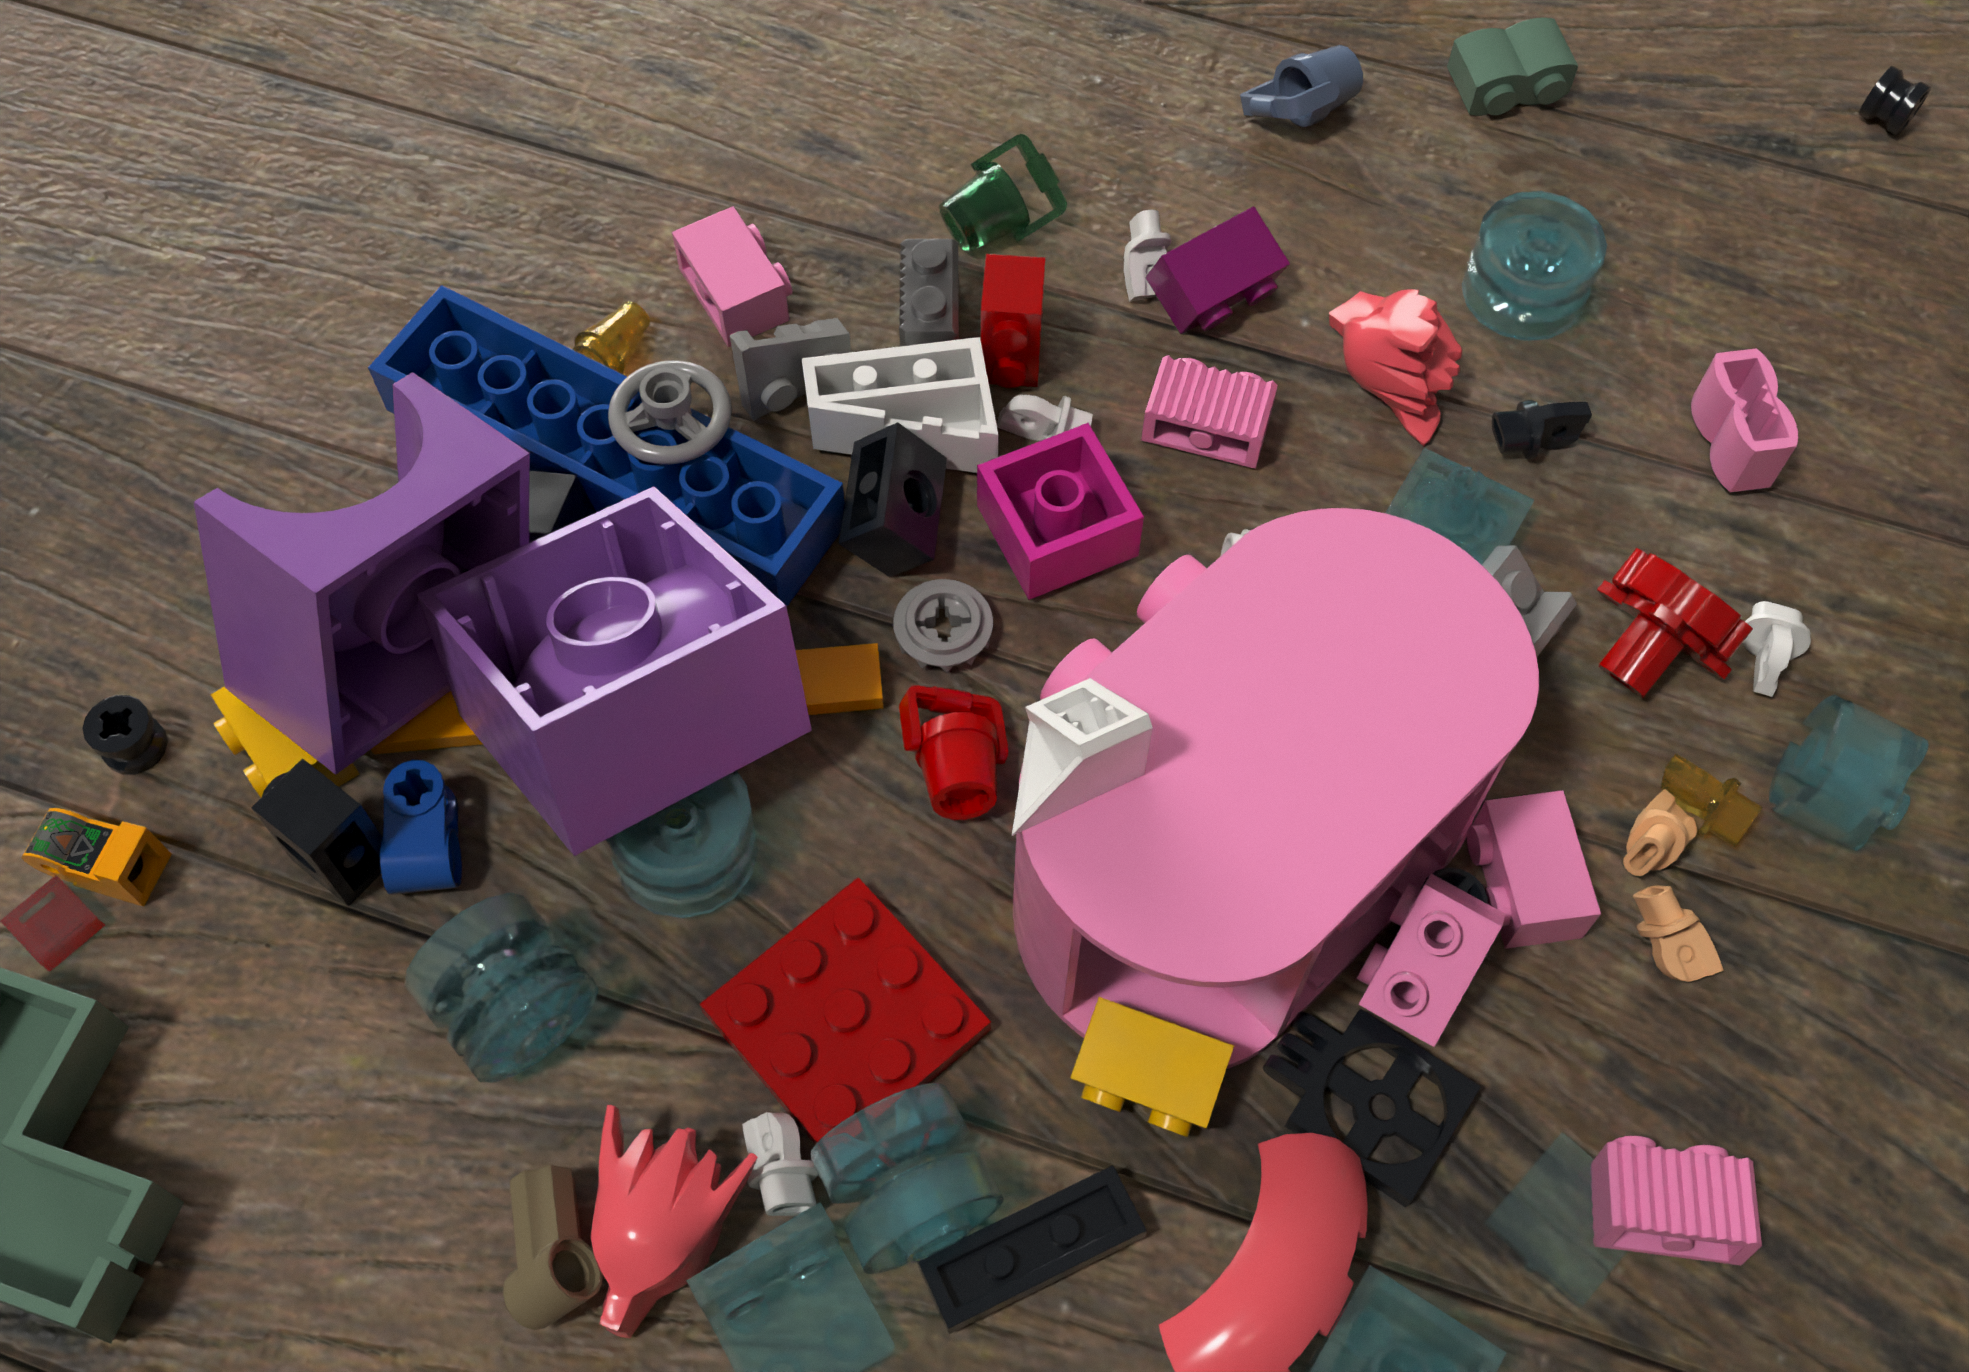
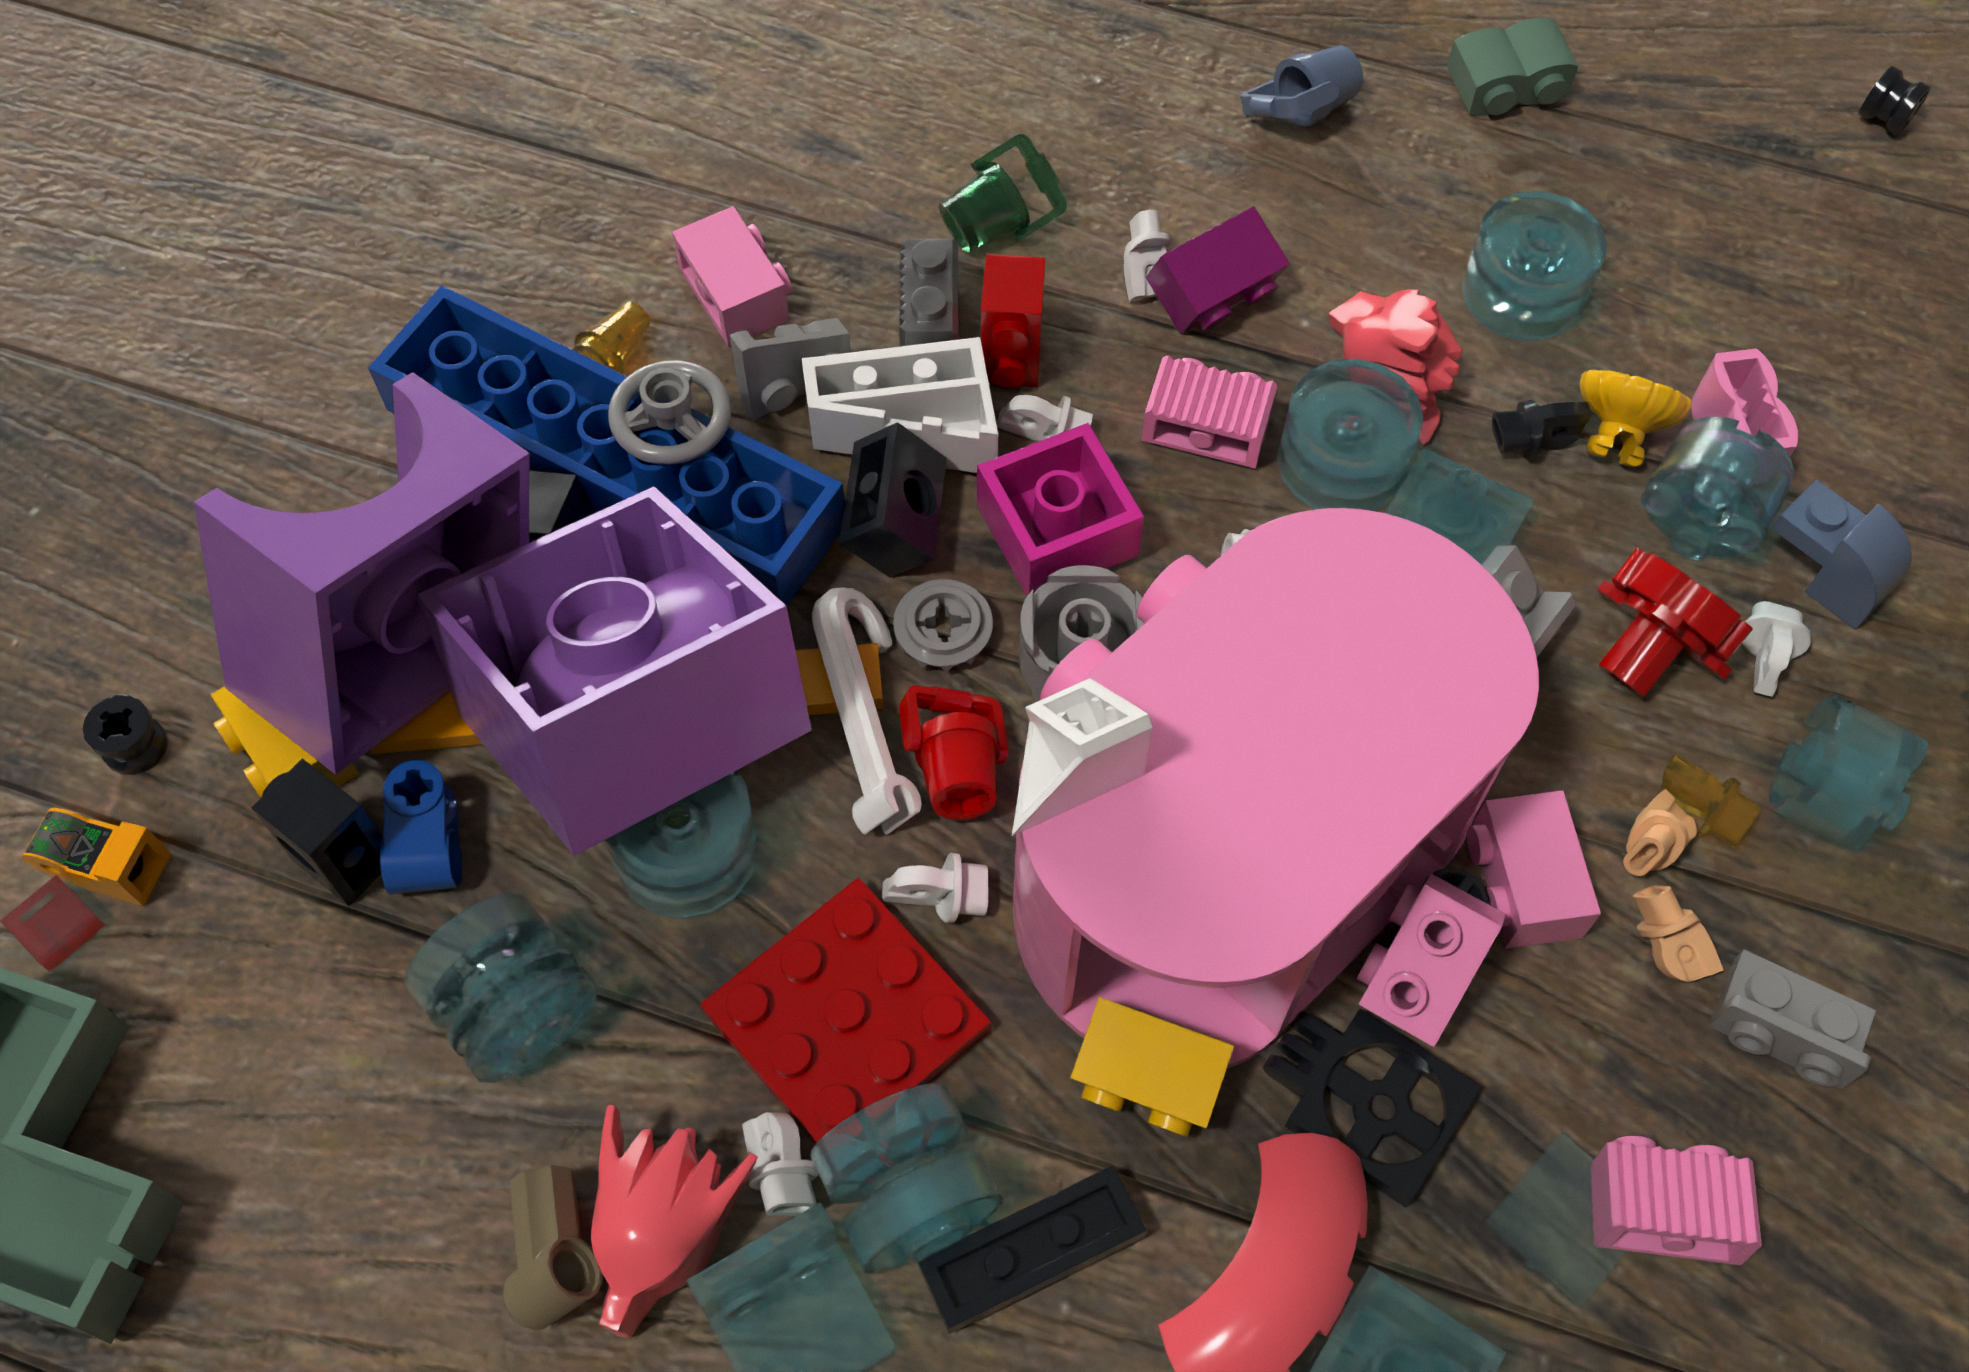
(886, 796): none -> white piece
(953, 889): none -> white piece
(1069, 610): none -> light grey brick
(1349, 435): none -> clear light blue wheel
(1629, 409): none -> yellow hair
(1718, 489): none -> clear light blue brick
(1793, 1020): none -> light grey bracket
(1858, 552): none -> sand blue brick

